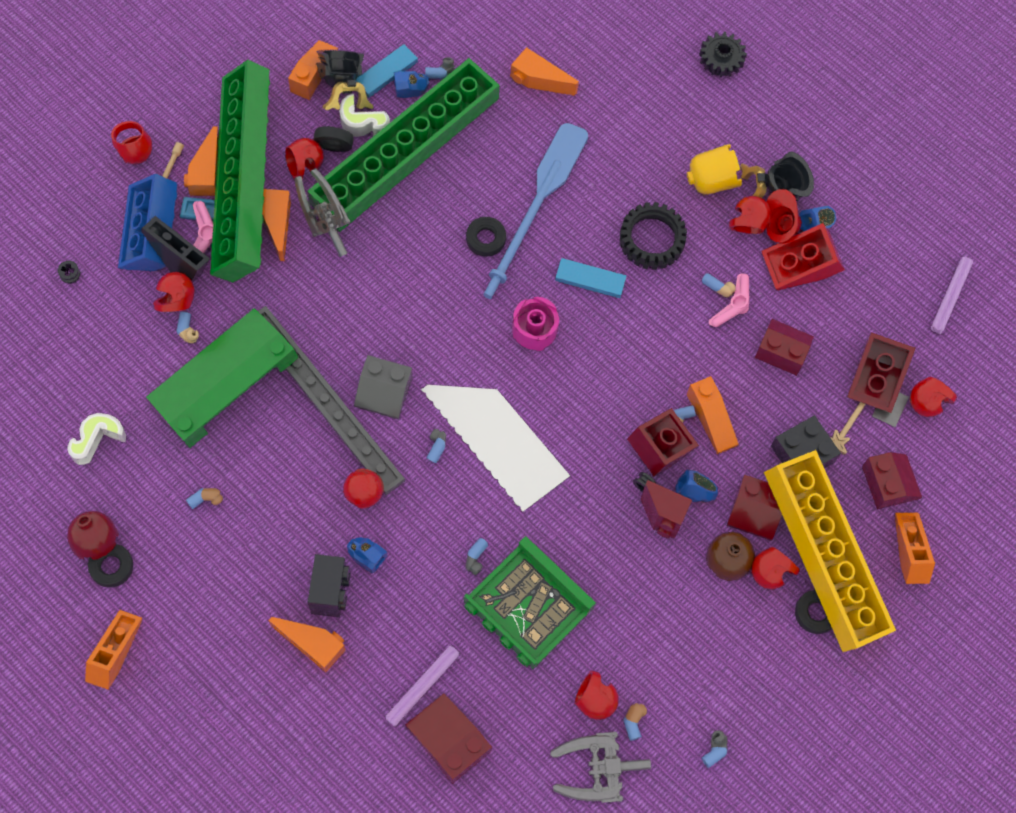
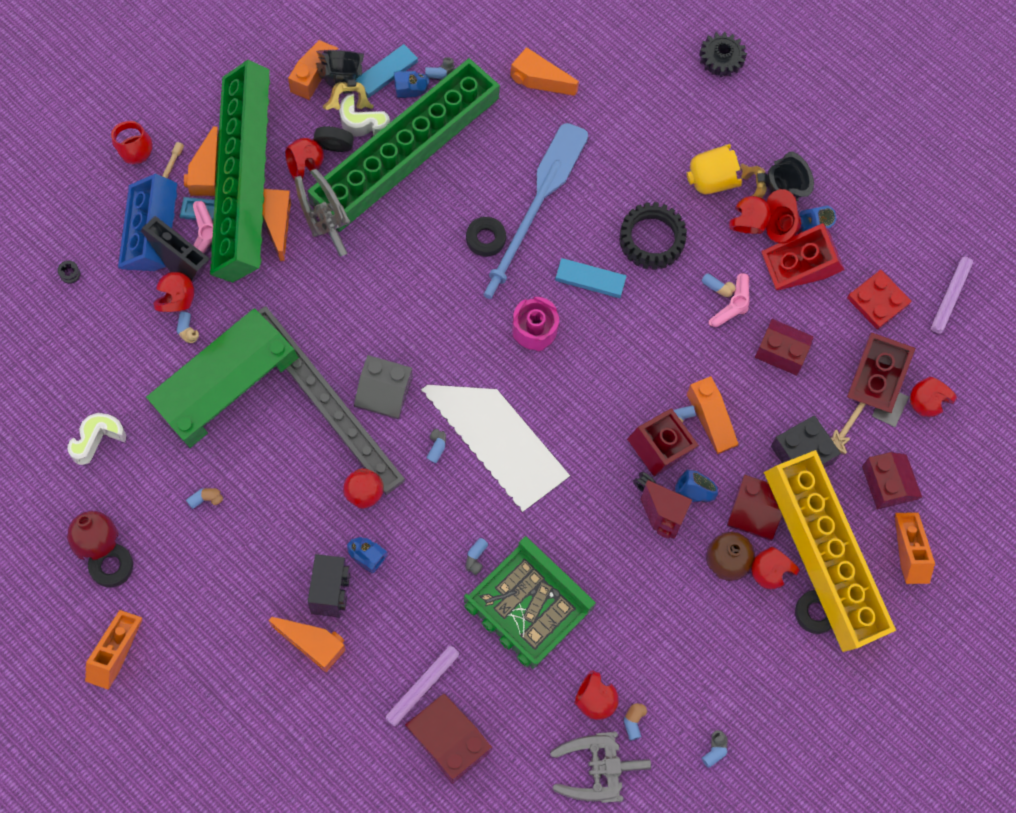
(879, 299): none -> red plate

